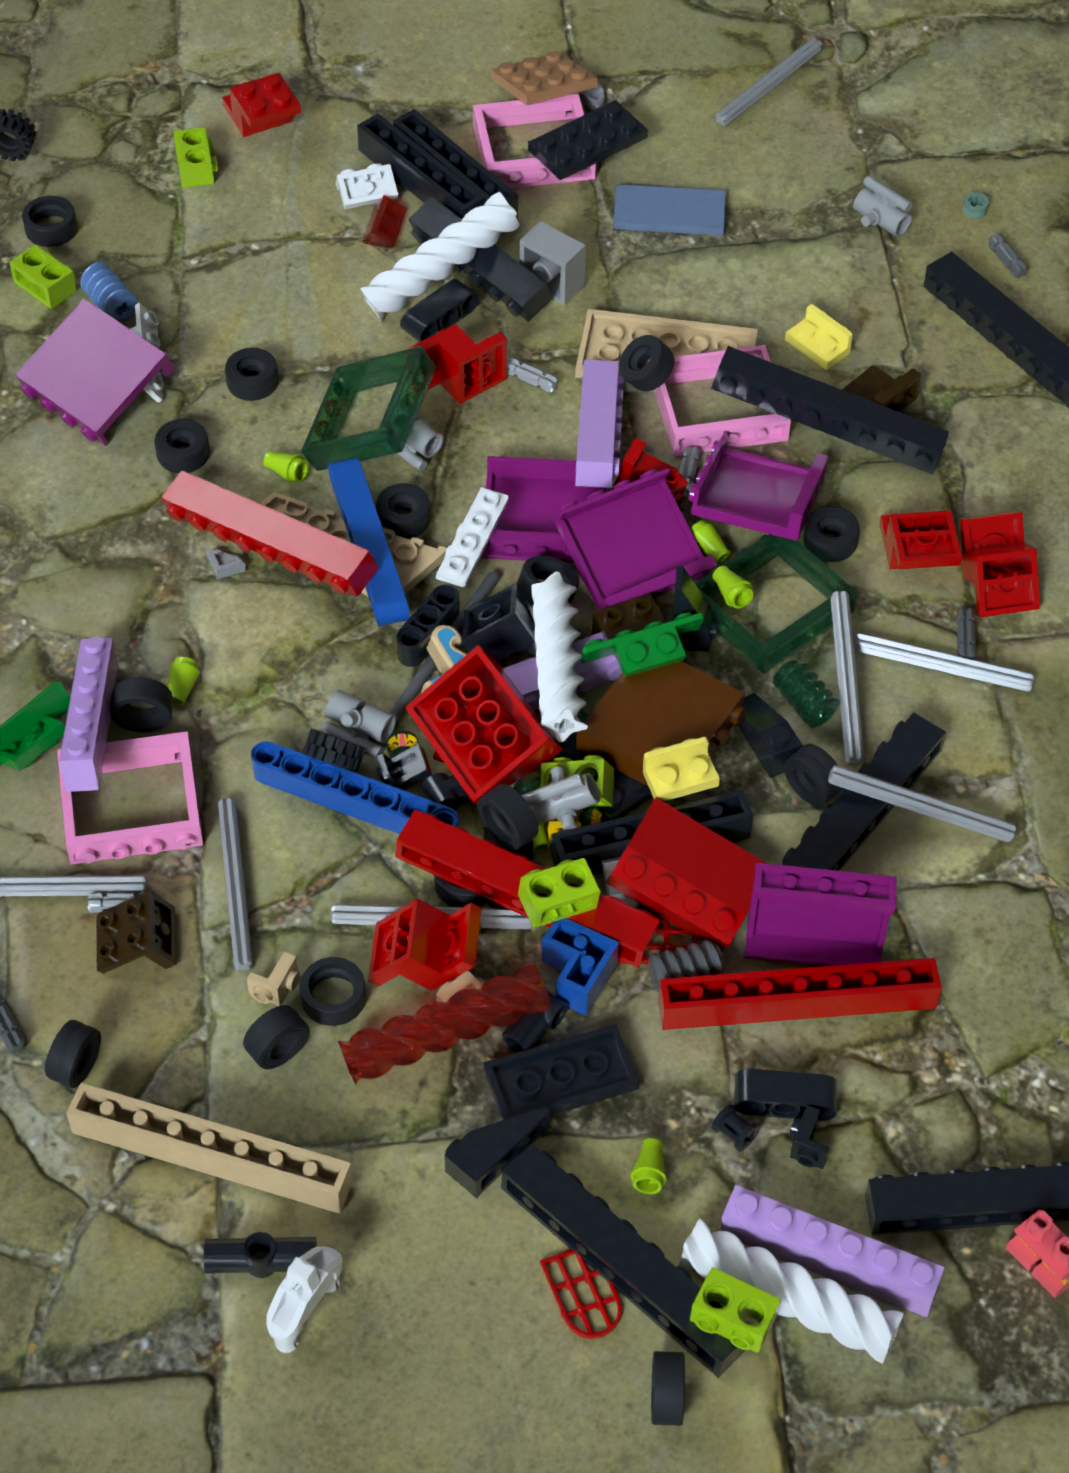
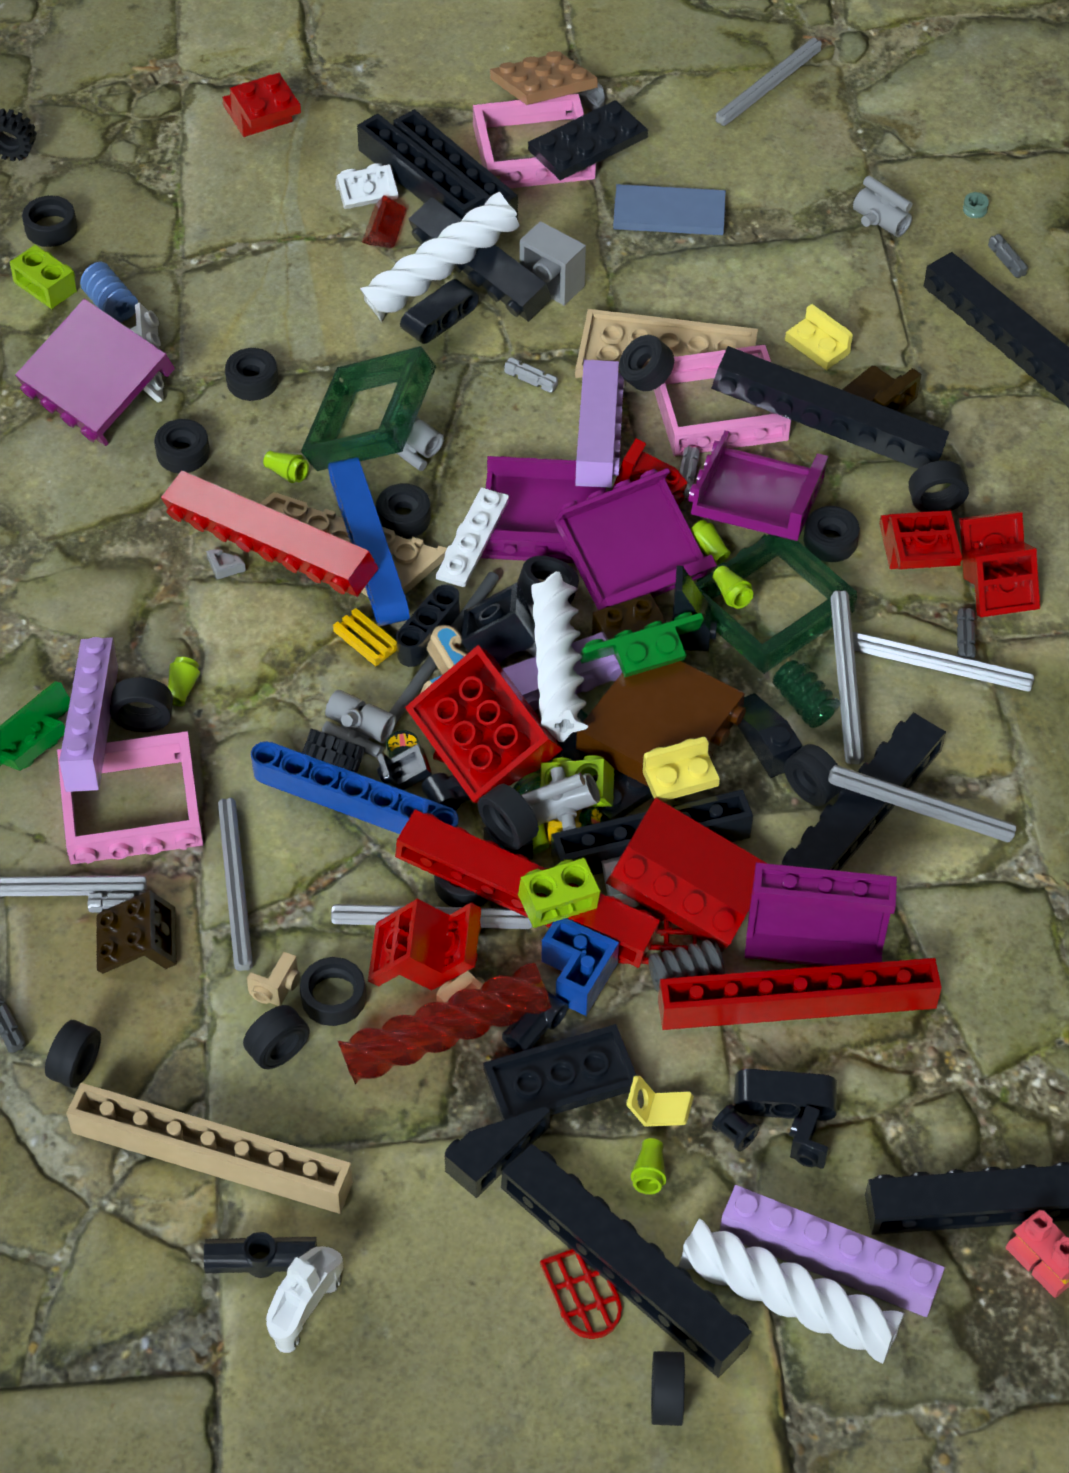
(194, 157): lime brick -> none
(369, 633): none -> yellow tile
(463, 365): red bracket -> none
(659, 1108): none -> light yellow bracket
(739, 1302): lime brick -> none
(934, 474): none -> black tyre

